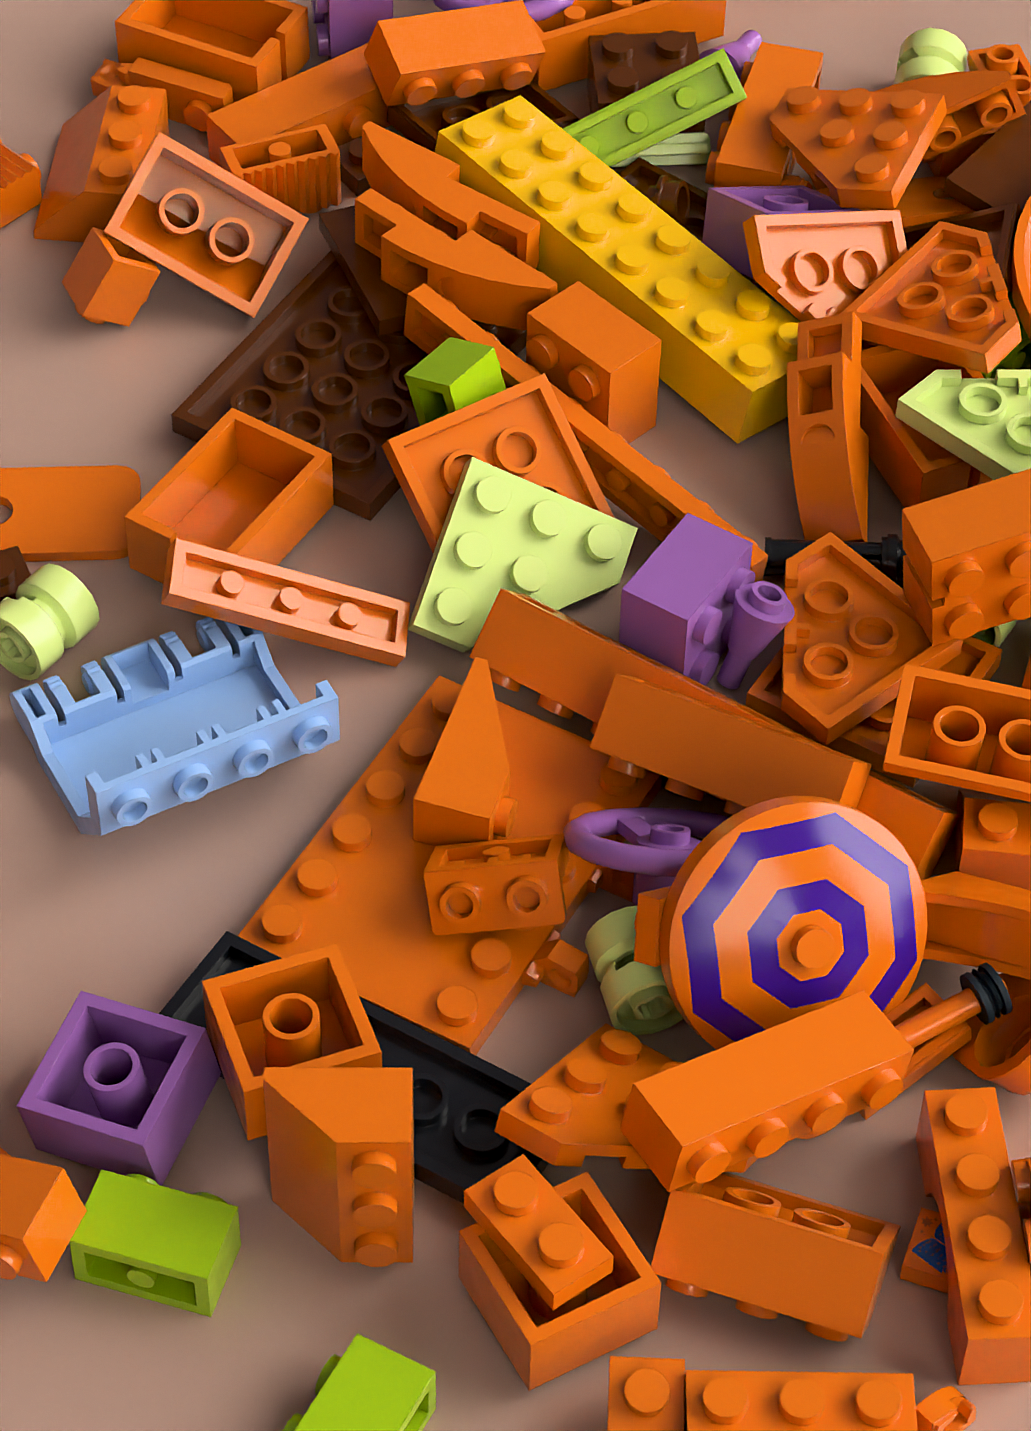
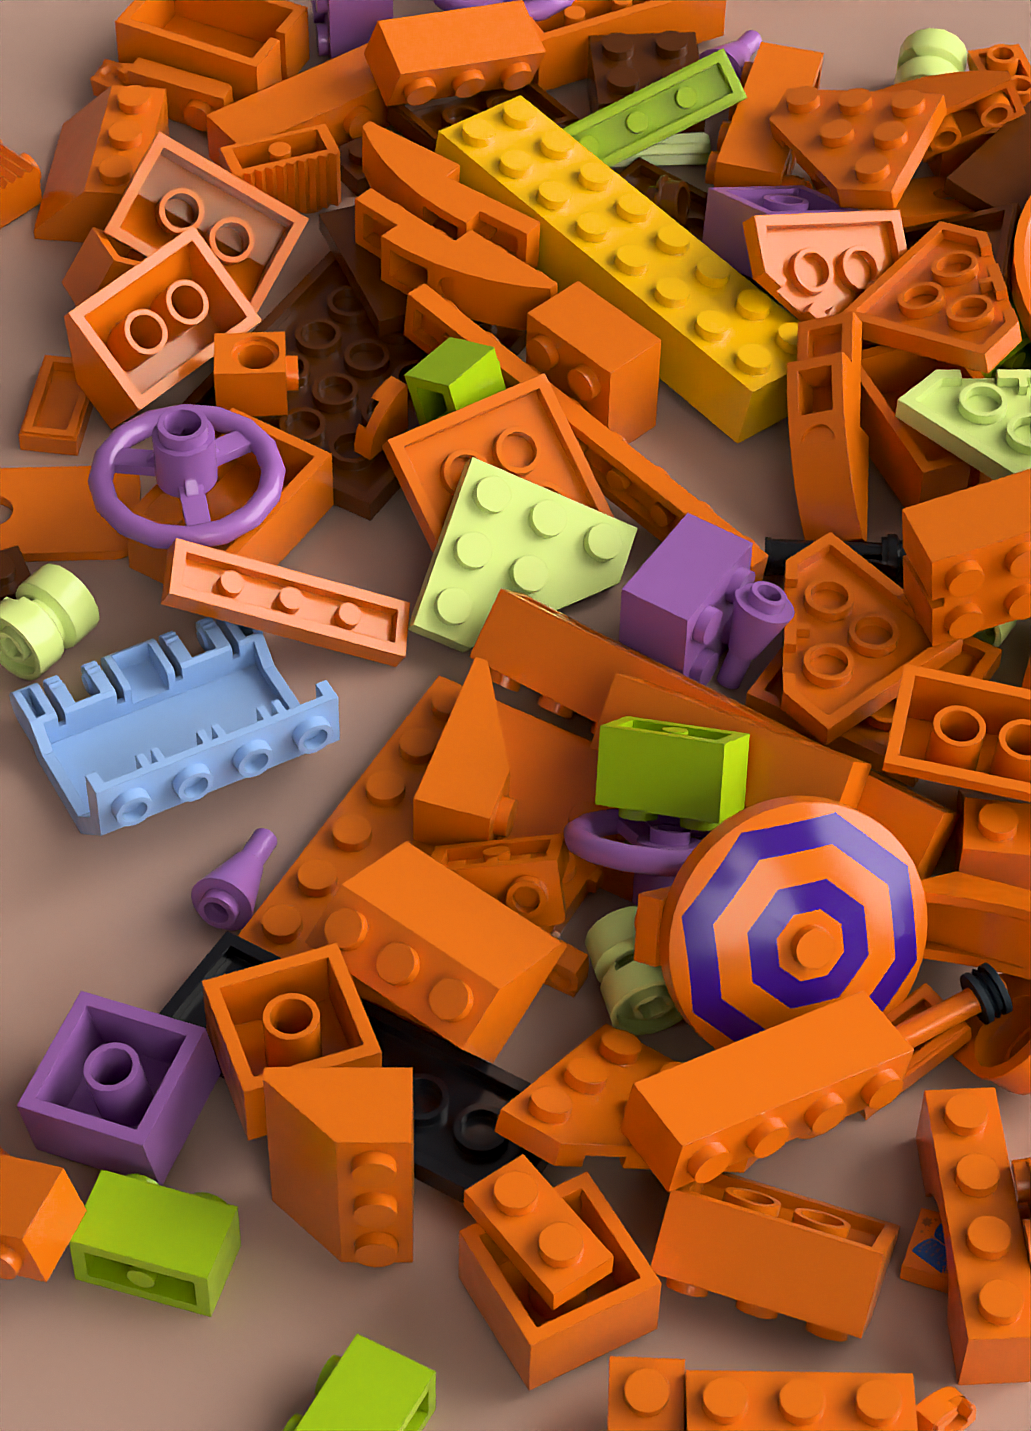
(56, 410): none -> orange tile
(154, 326): none -> orange slope
(186, 468): none -> medium lavender piece
(230, 891): none -> medium lavender cone
(254, 372): none -> orange brick
(387, 419): none -> orange tile
(439, 948): none -> orange slope
(671, 771): none -> lime brick

